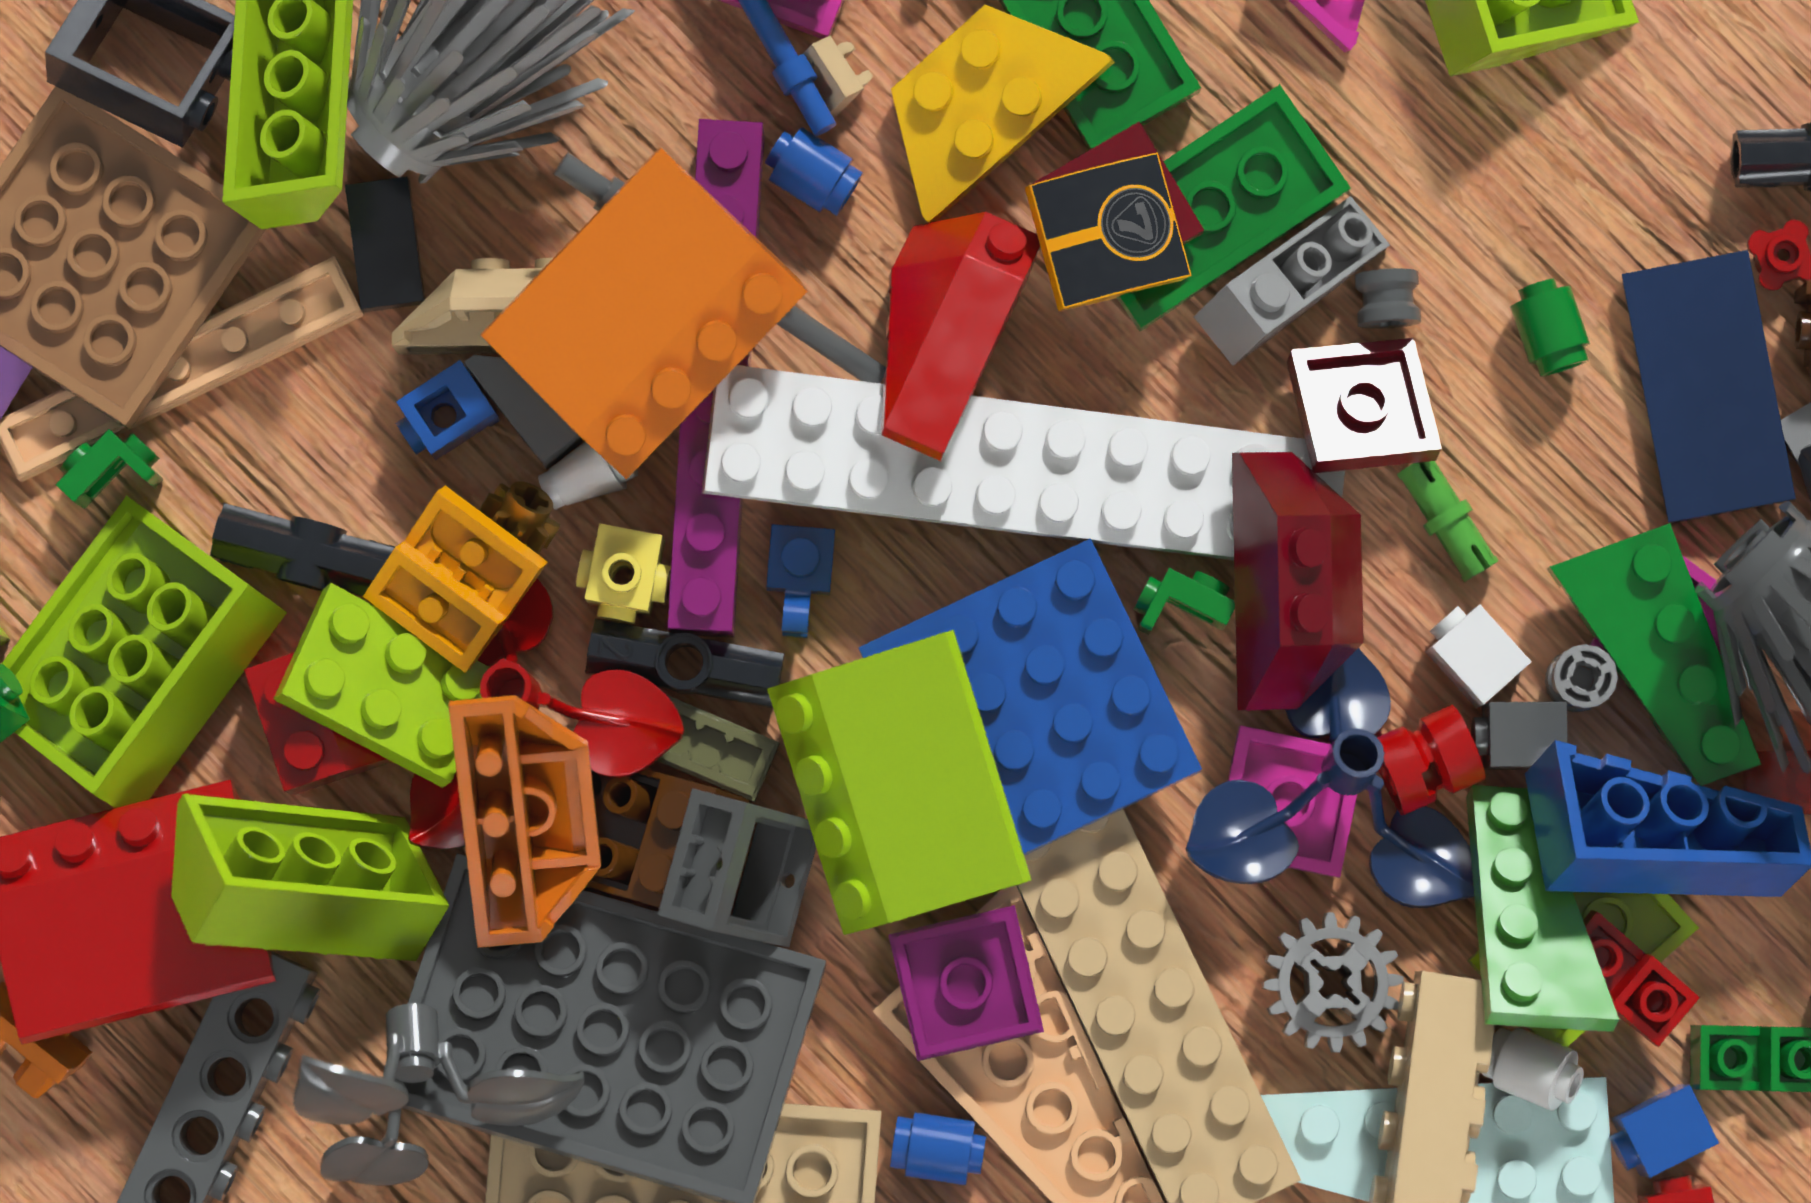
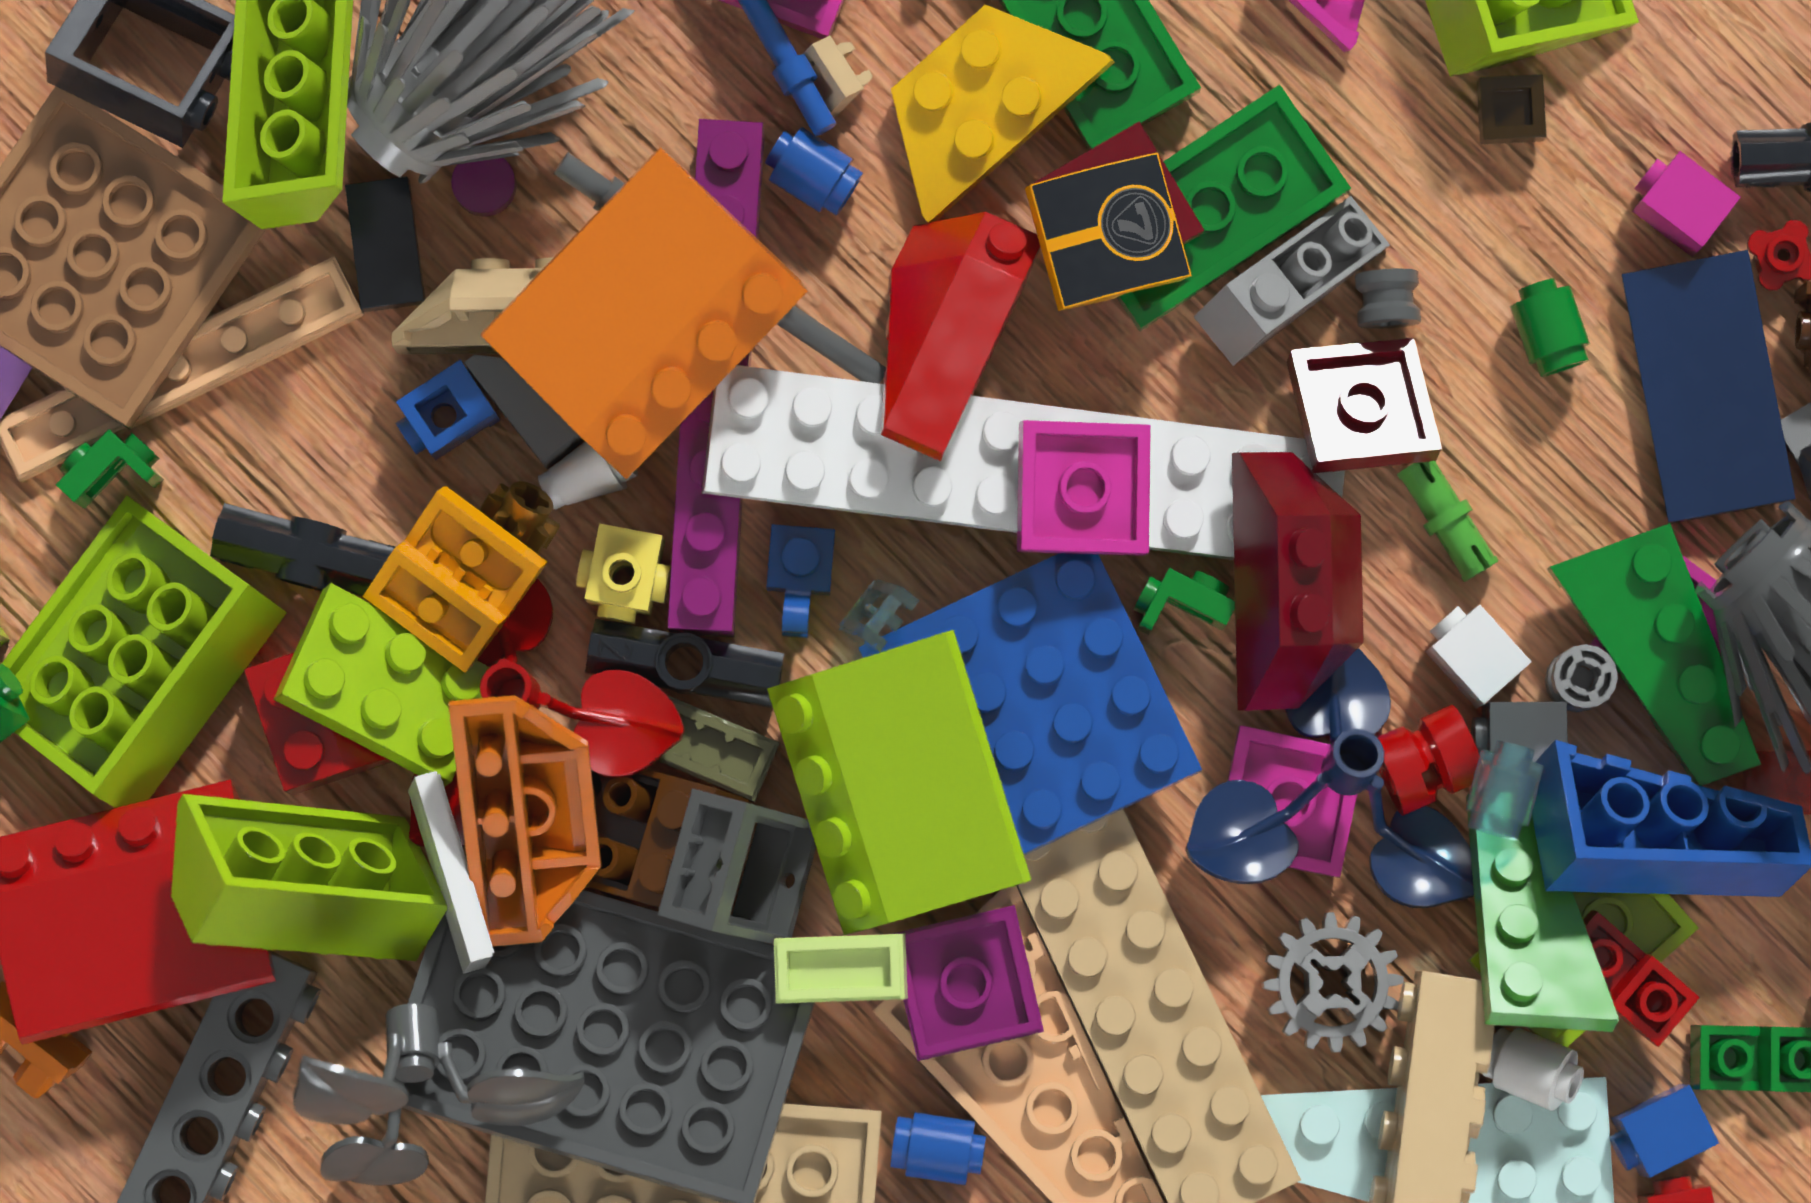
(451, 871): none -> white tile
(484, 186): none -> magenta tile
(840, 968): none -> yellowish green tile
(893, 596): none -> clear light blue tile
(1083, 488): none -> dark pink plate
(1504, 790): none -> clear light blue brick
(1511, 109): none -> dark brown plate
(1683, 202): none -> dark pink brick

